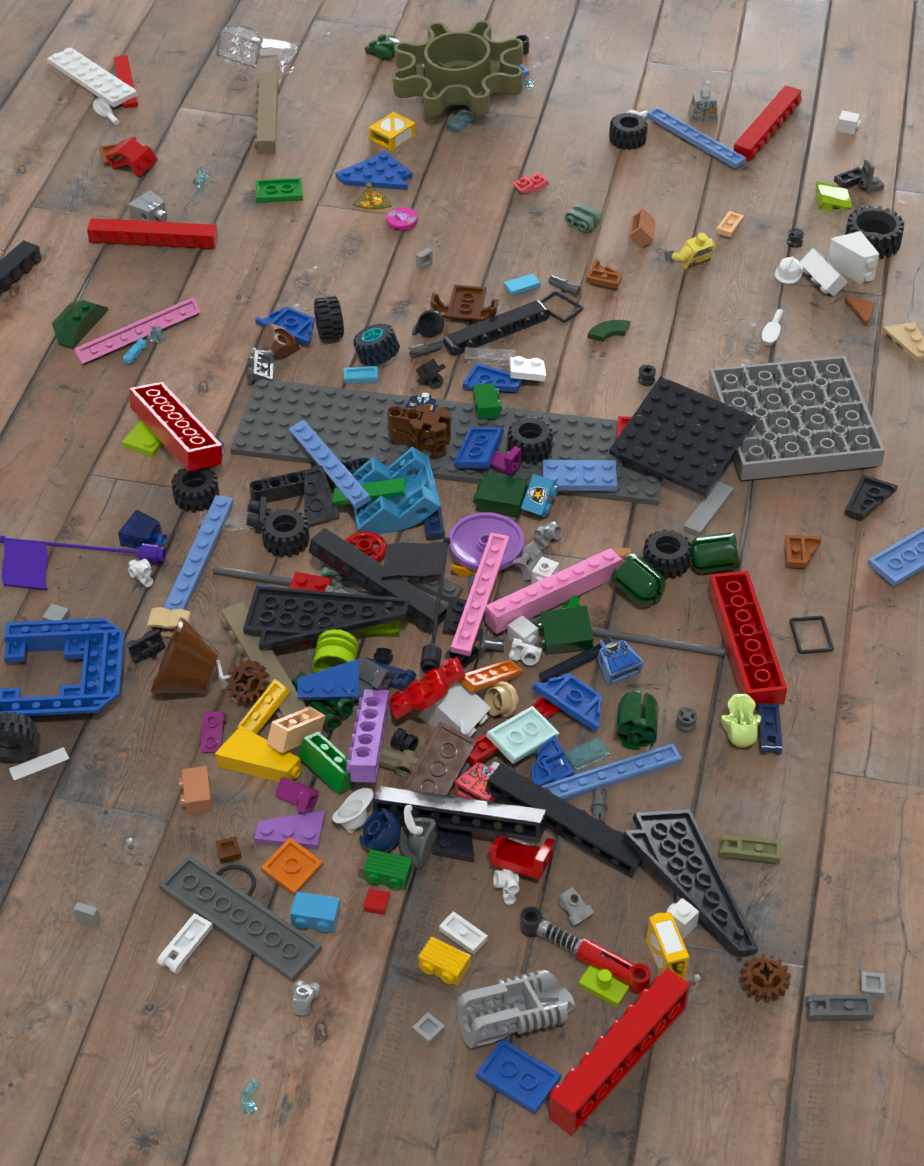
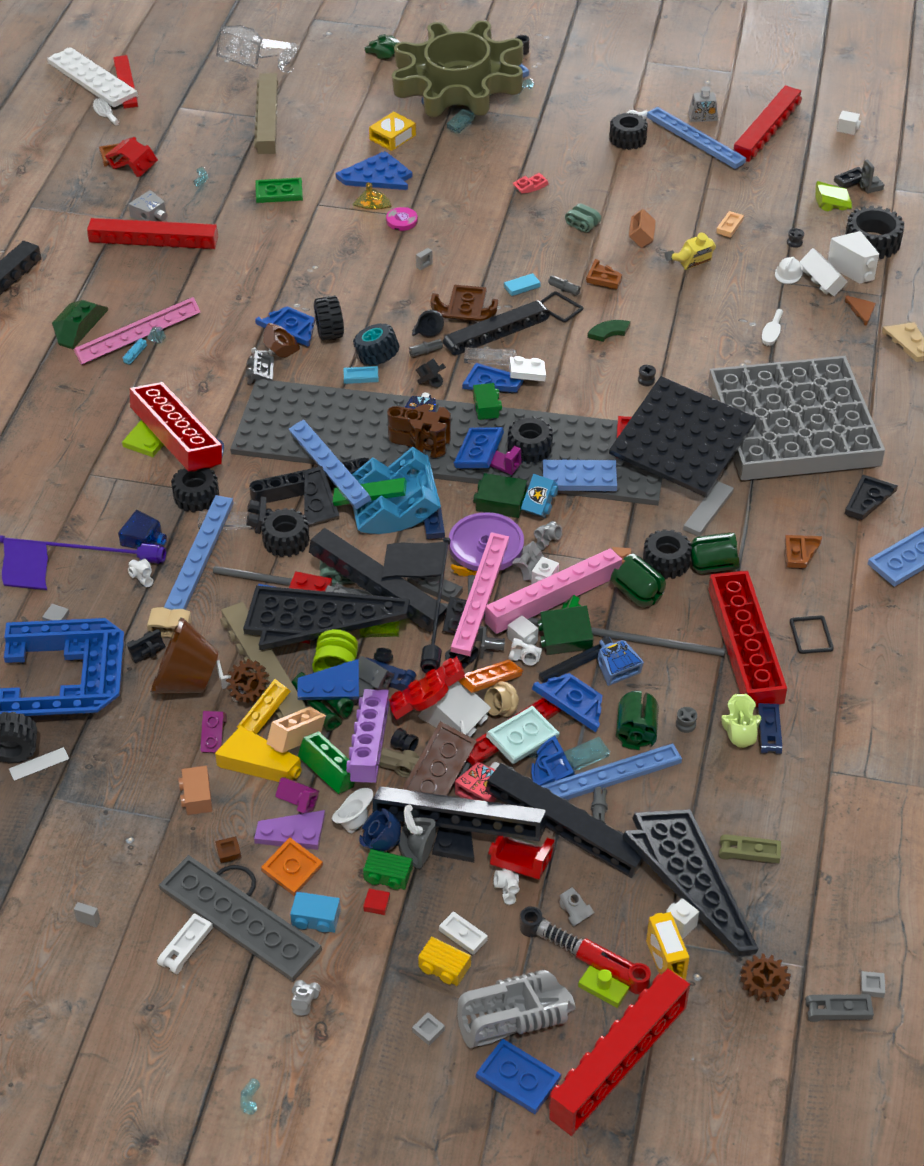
(366, 545): red plate -> none

